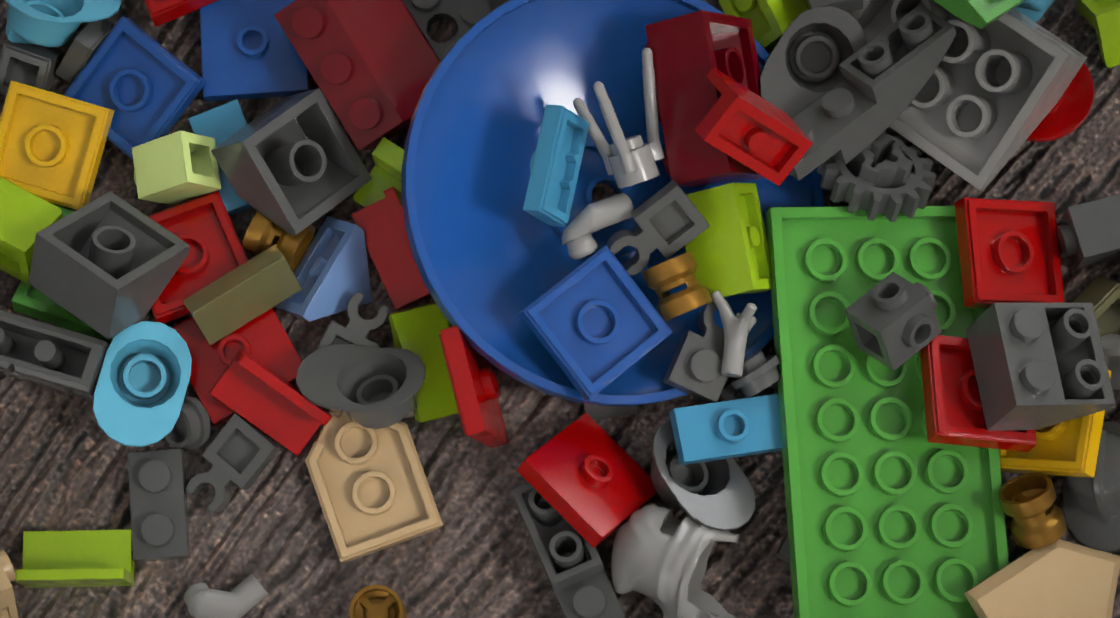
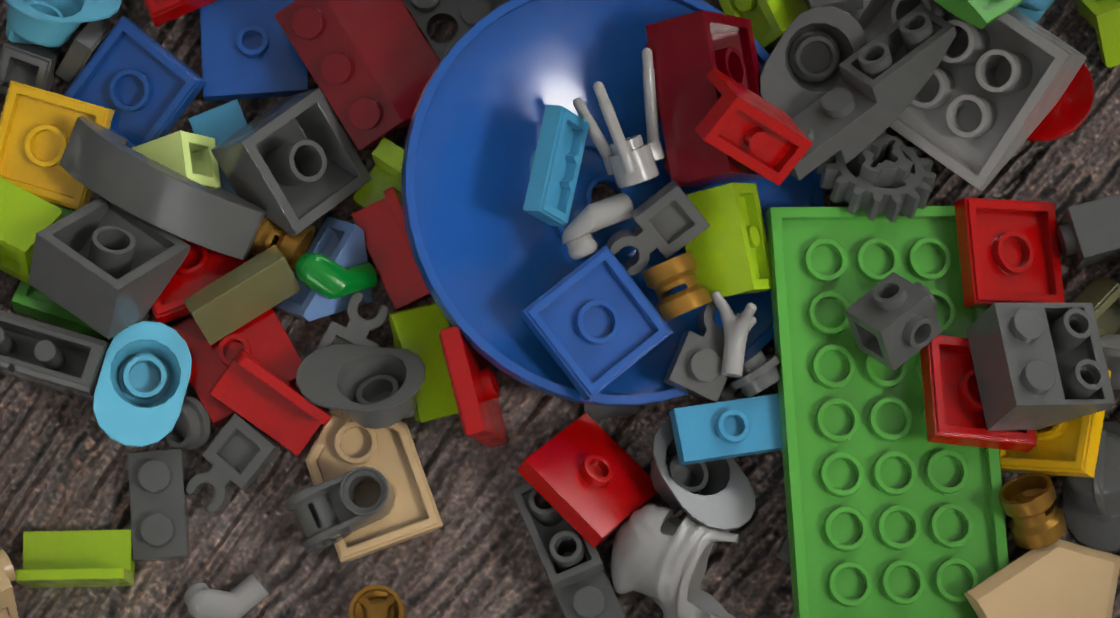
(159, 193): none -> dark grey slope
(332, 279): none -> green arm
(337, 507): none -> dark grey piece

